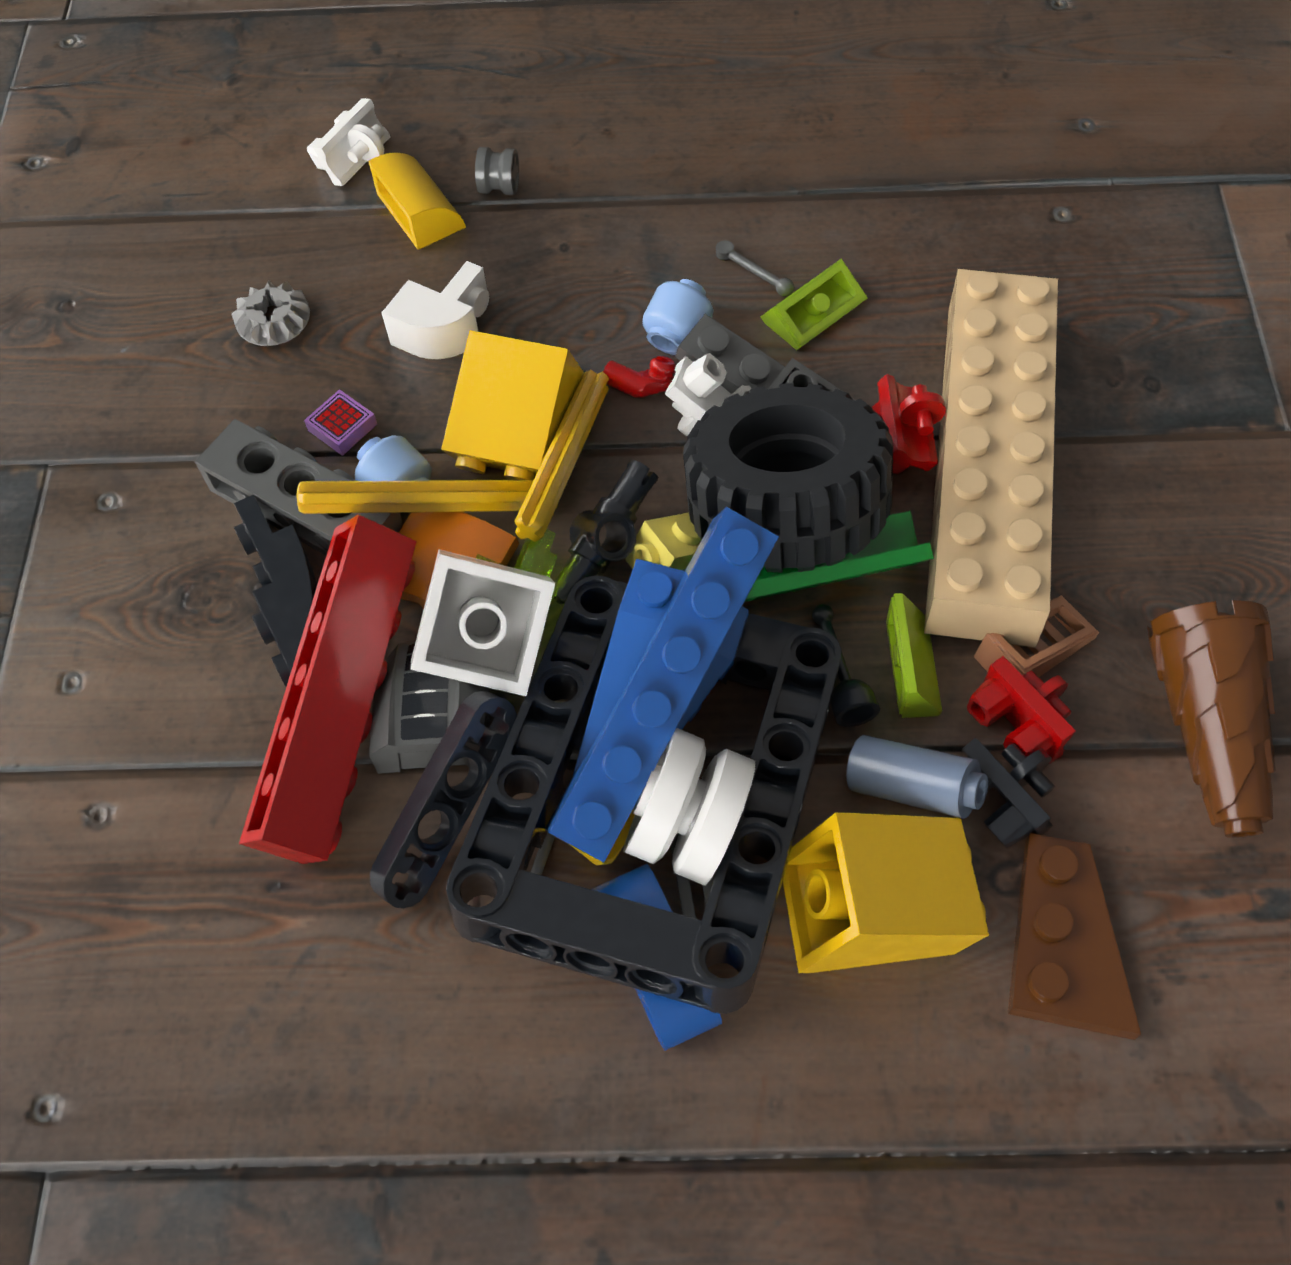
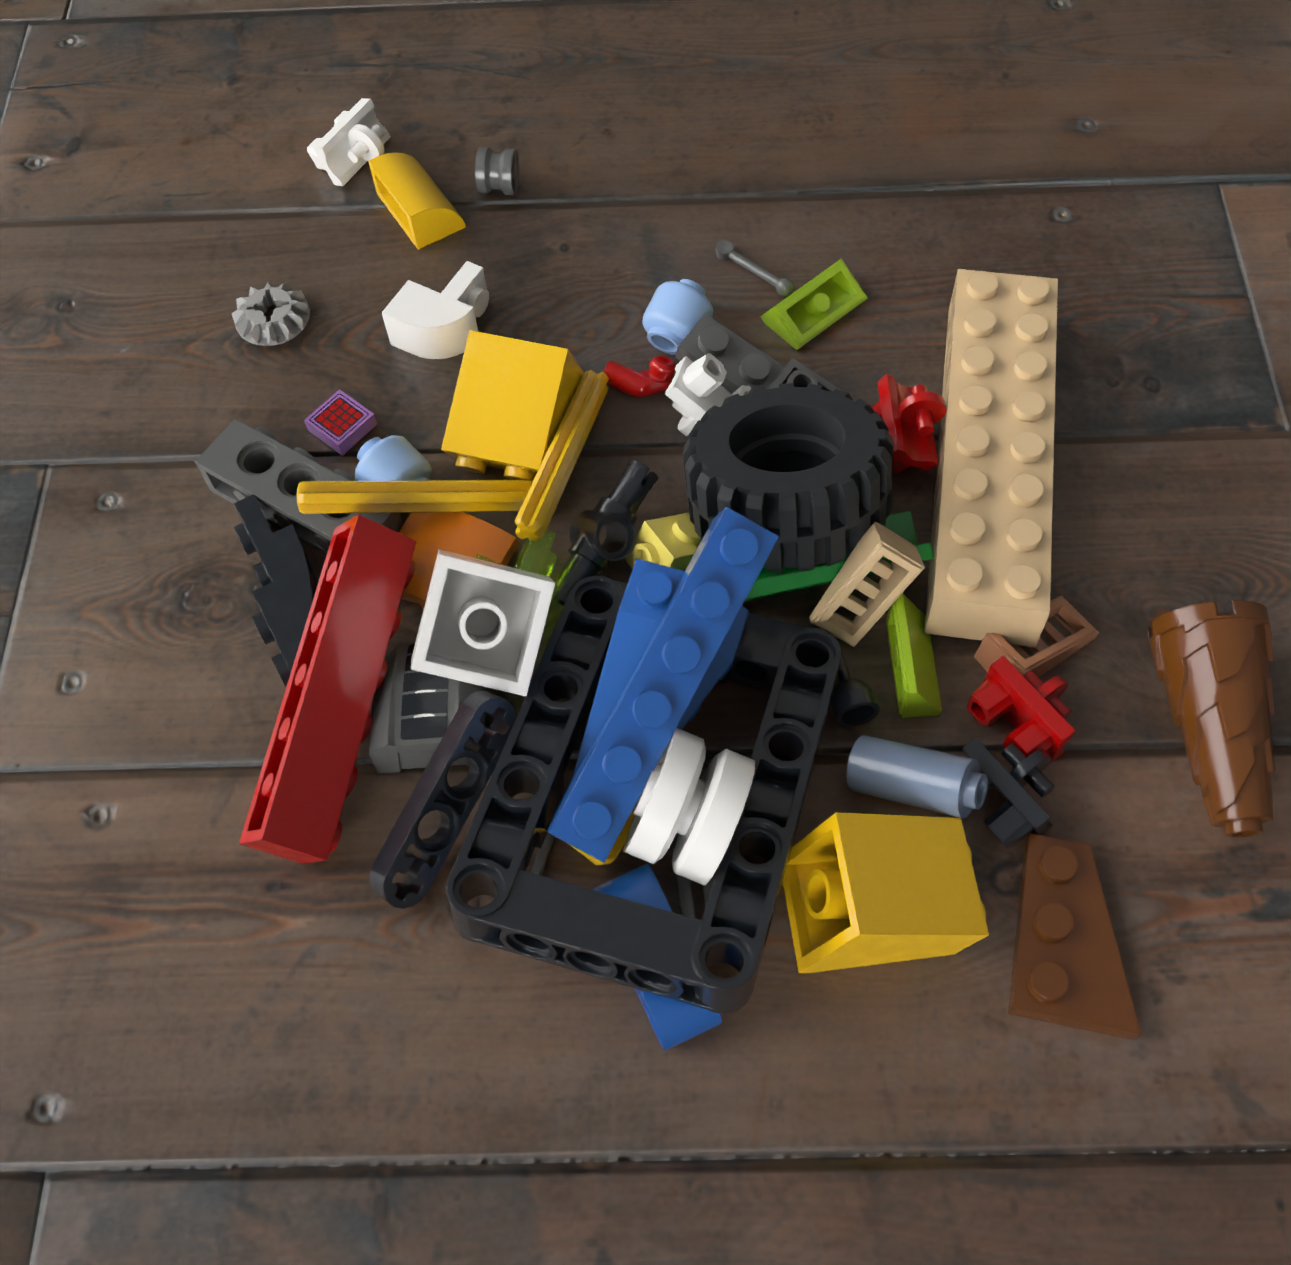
(864, 558): none -> tan slope

